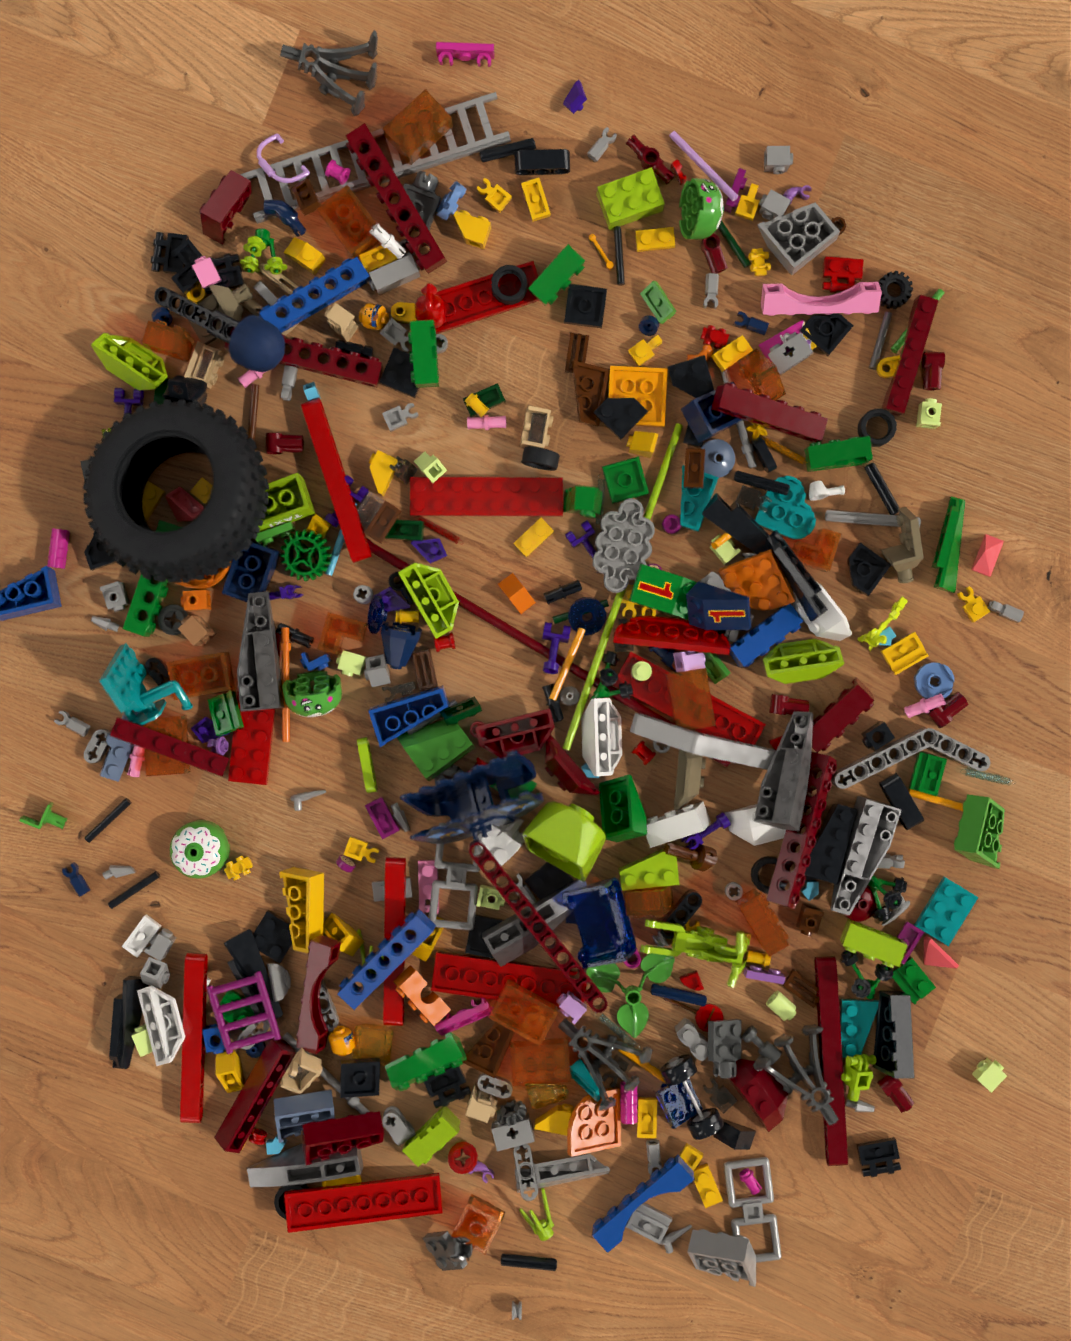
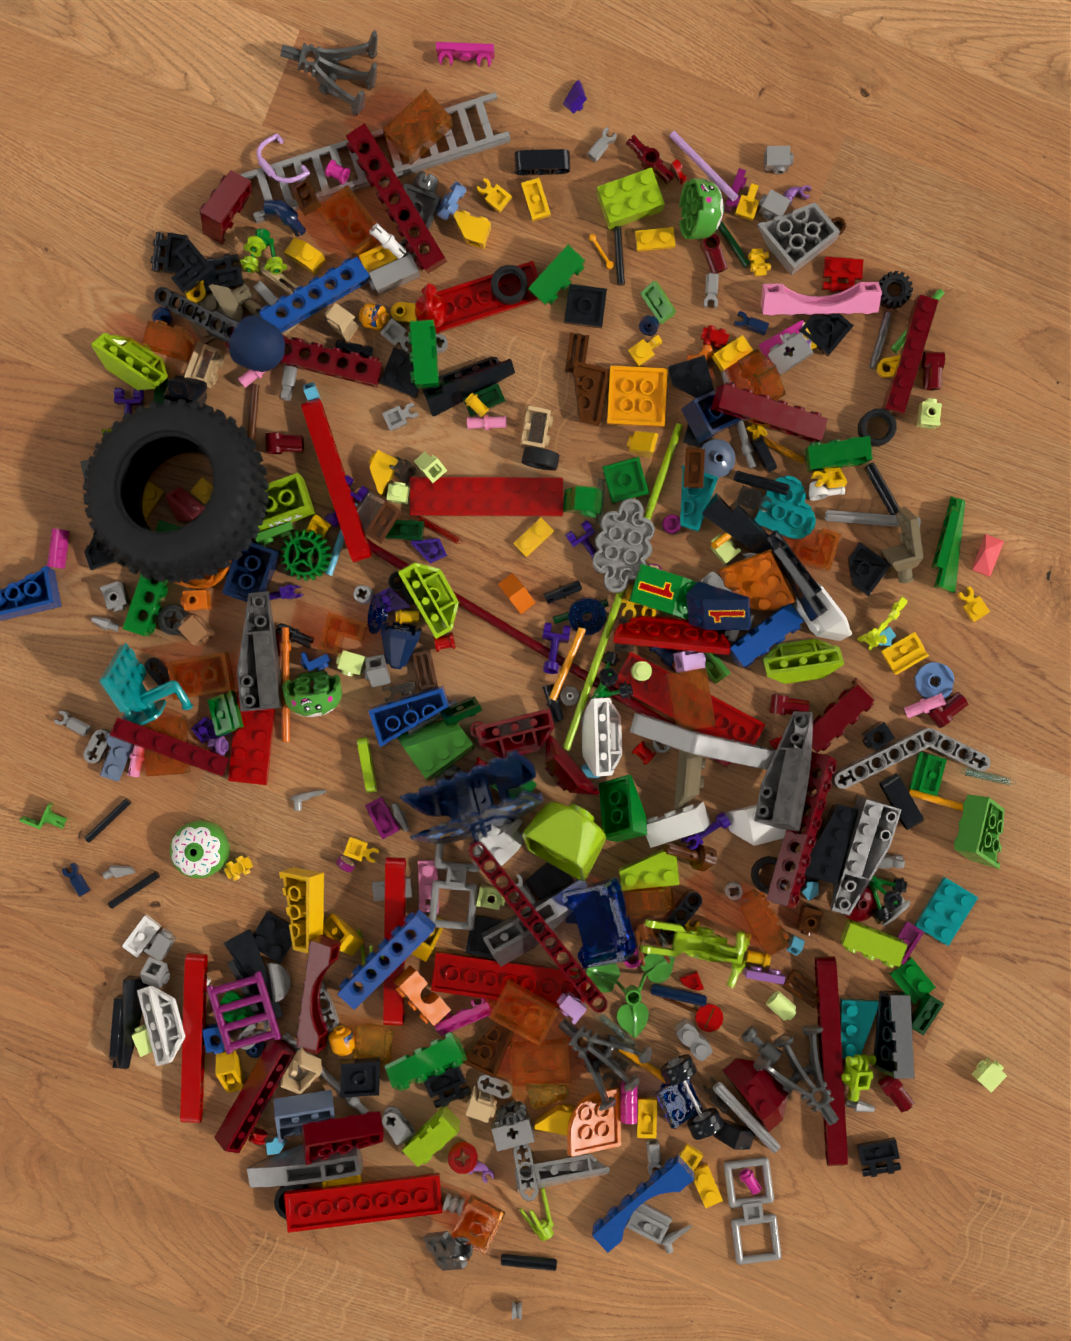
(206, 272): bright pink brick -> none
(398, 493): none -> yellowish green brick
(454, 1204): none -> light grey bush
(464, 381): none -> black wedge
(507, 150): black axle -> none
(581, 1075): teal slope -> none
(620, 414): black plate -> none
(642, 934): none -> dark orange plant
(723, 1254): light grey wedge -> none
(724, 1046): dark grey plate -> none
(746, 1117): none -> light grey axle
(795, 945): none -> medium azure piece
(831, 477): none -> yellow plate
(862, 986): black plant -> none
(926, 1013): none -> dark green plate
(936, 956): coral slope -> none
(1006, 611): light grey bar -> none

